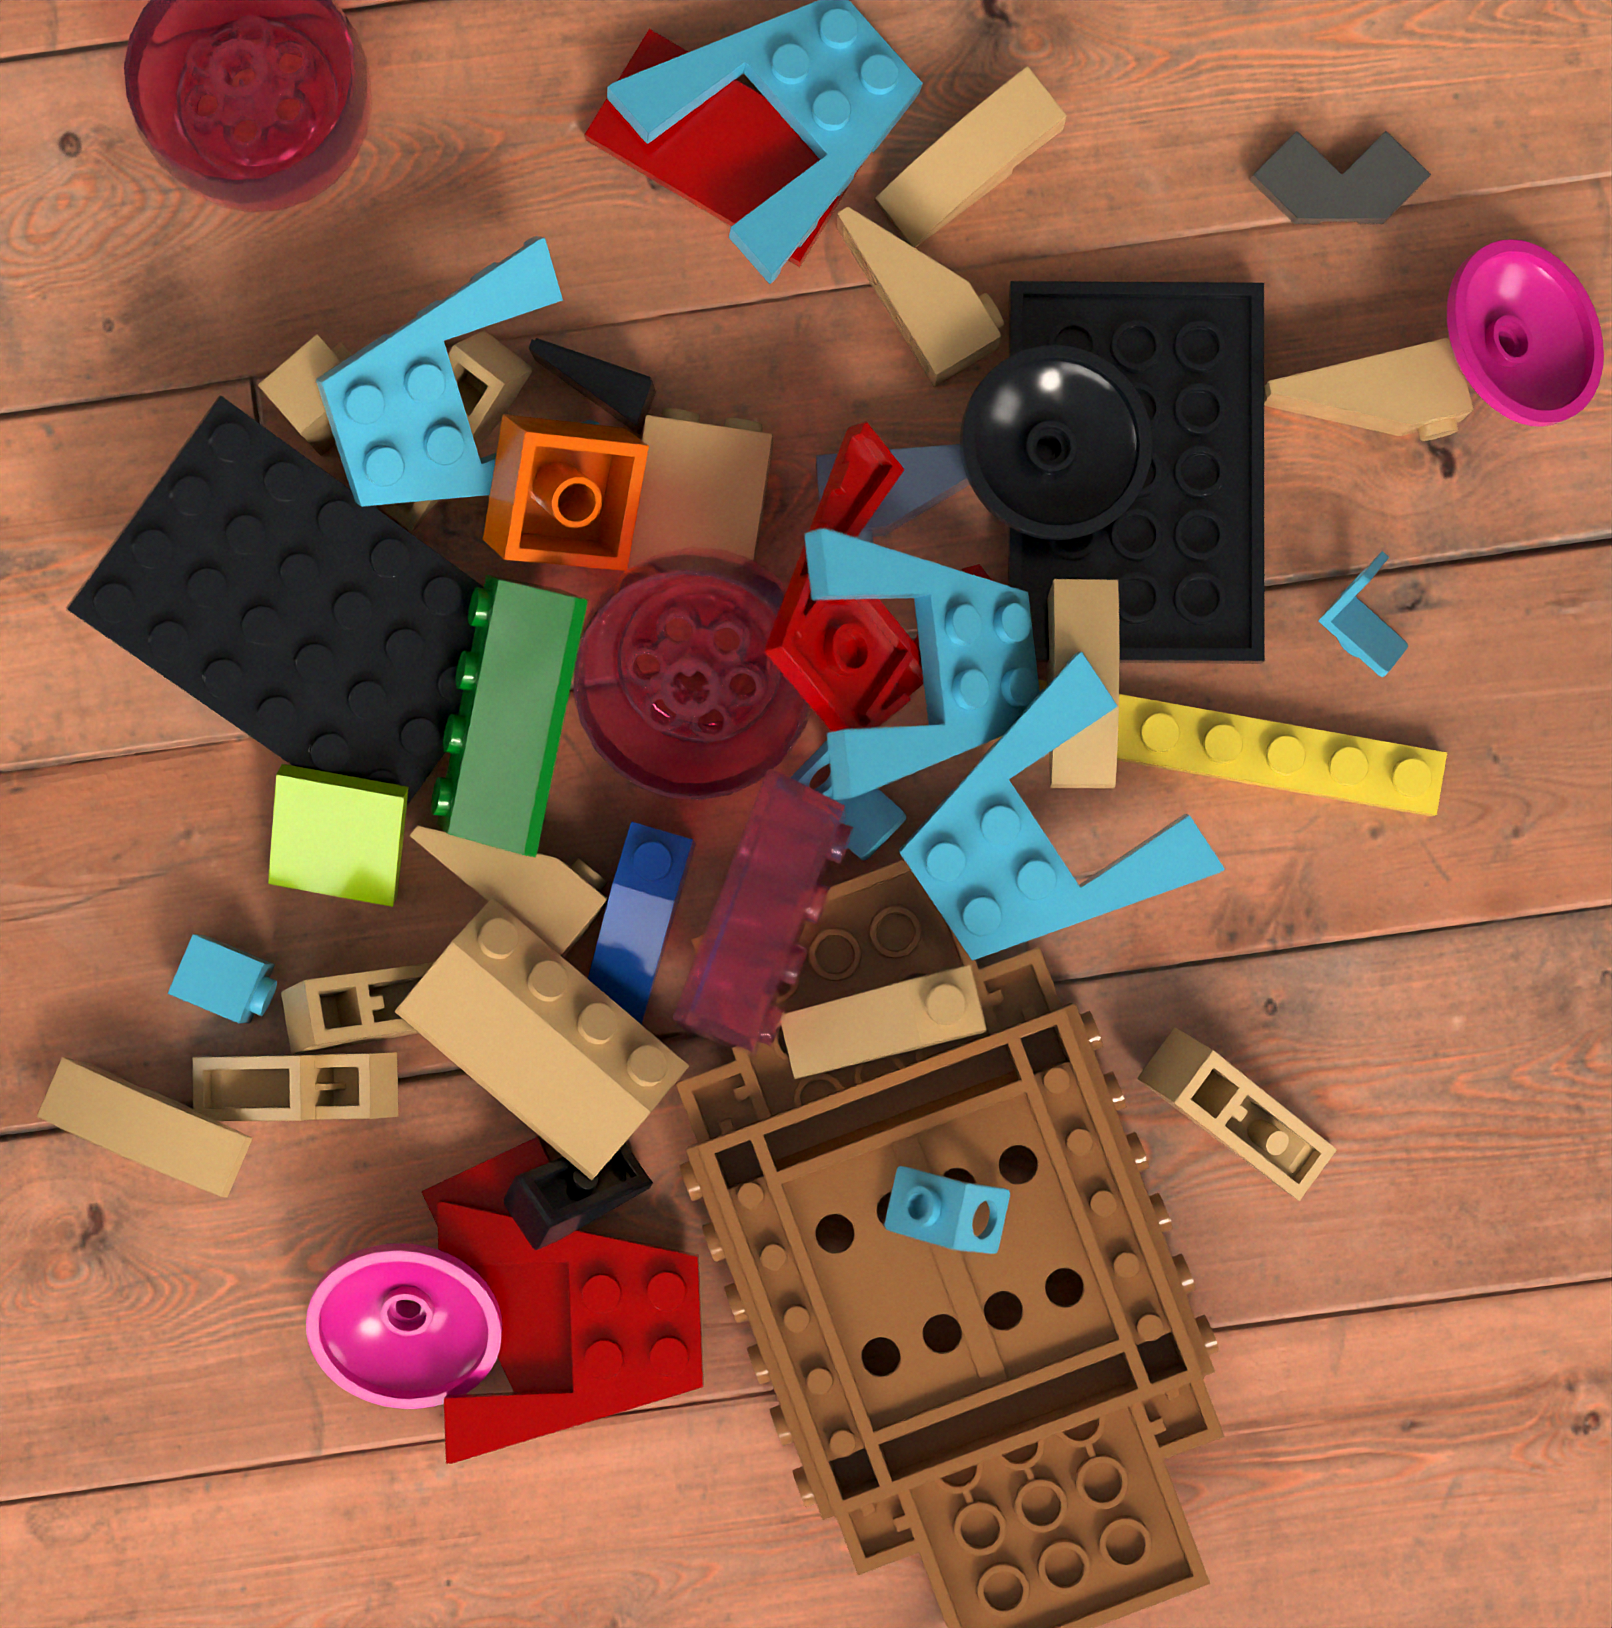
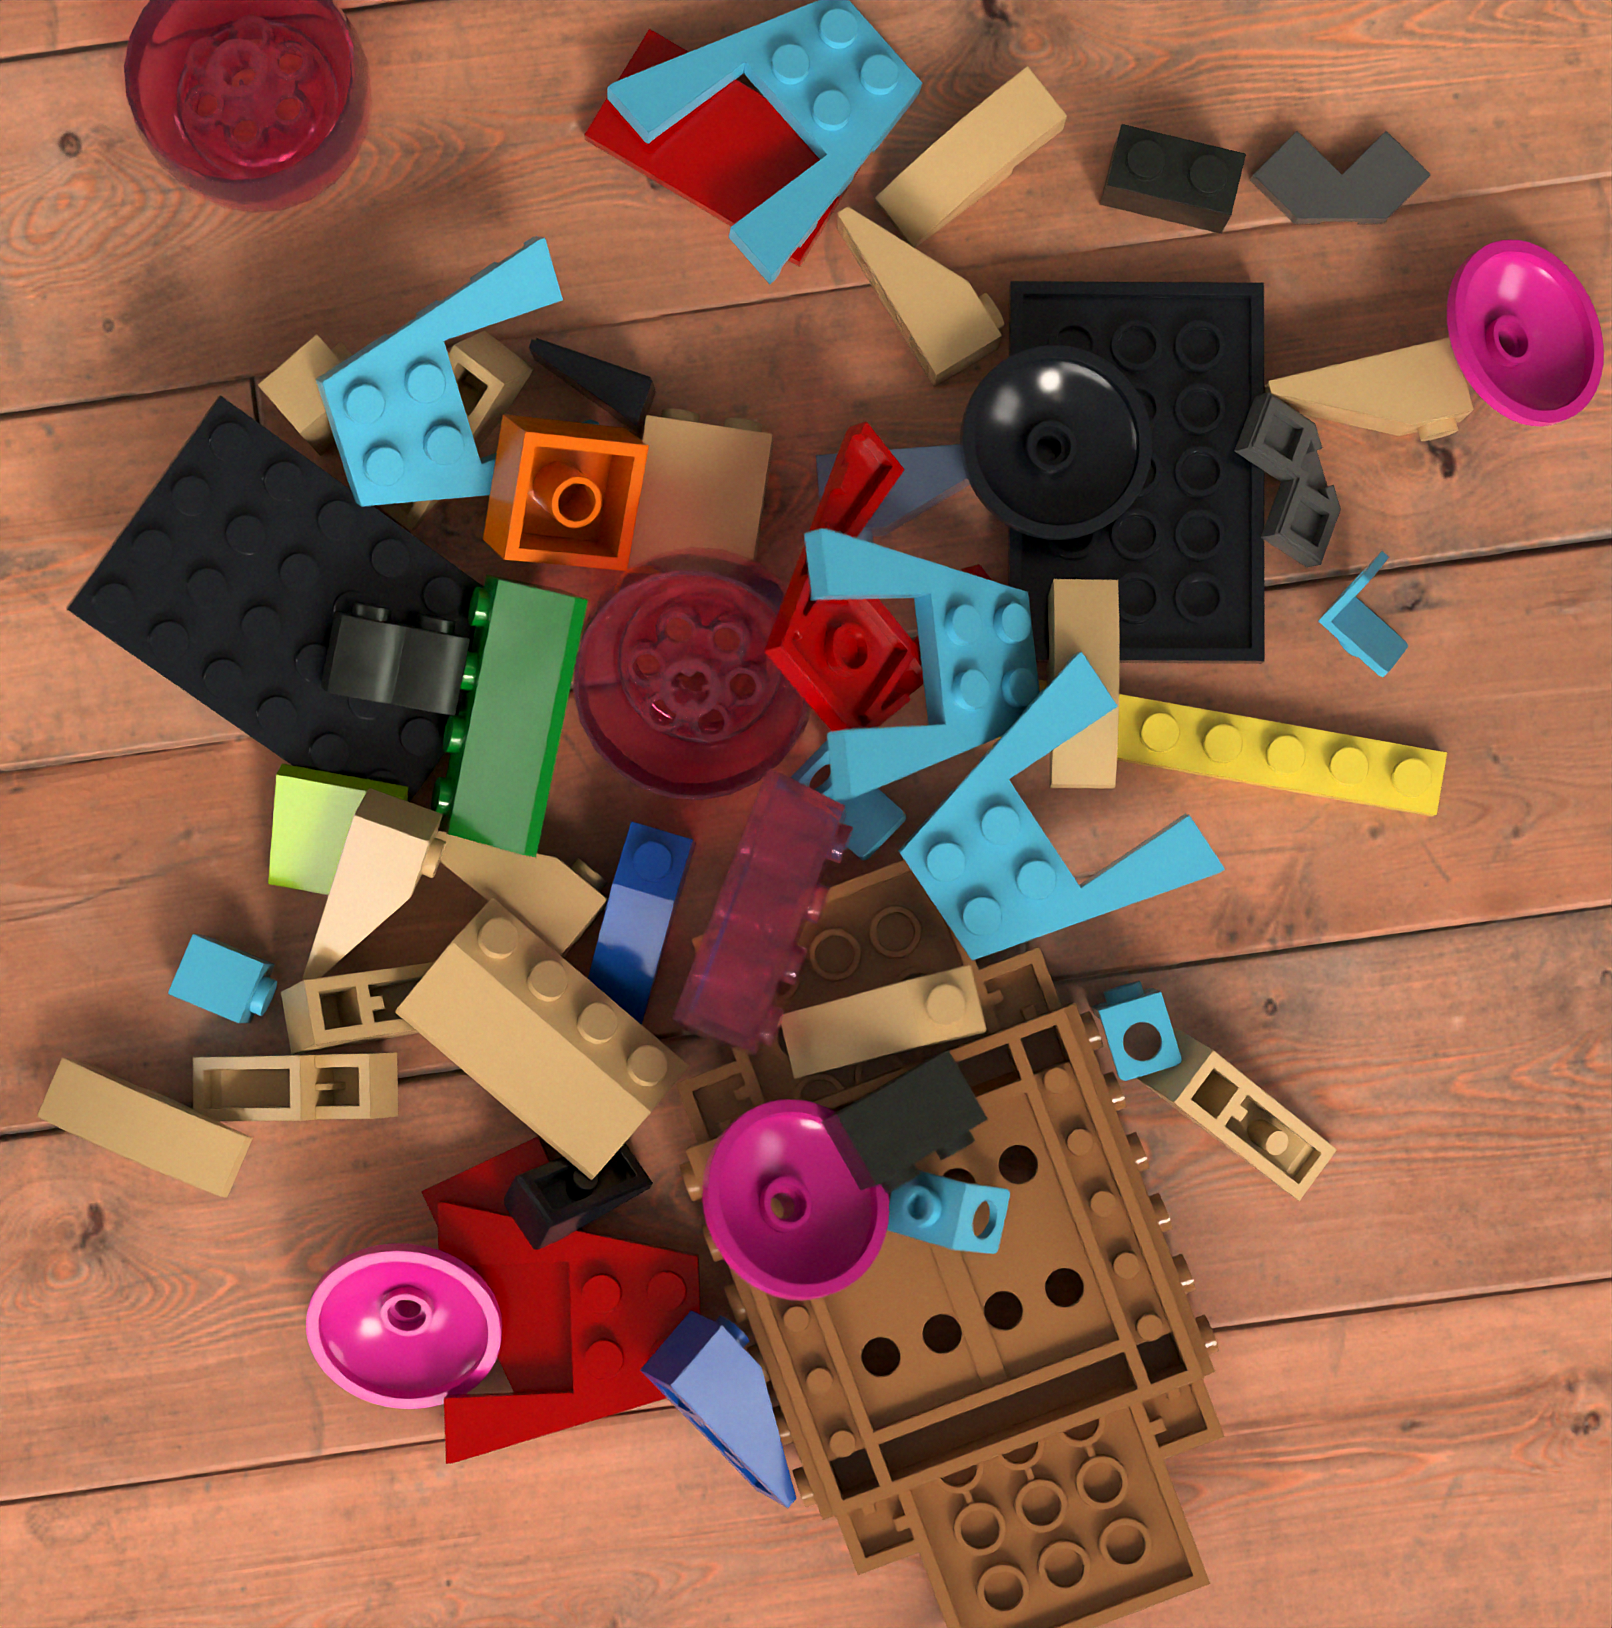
(377, 873): none -> slope
(395, 660): none -> pearl dark grey brick
(725, 1398): none -> slope
(827, 1223): none -> dark pink dish
(904, 1122): none -> pearl dark grey brick
(1132, 1005): none -> medium azure bracket
(1172, 179): none -> pearl dark grey brick
(1304, 506): none -> dark grey tile

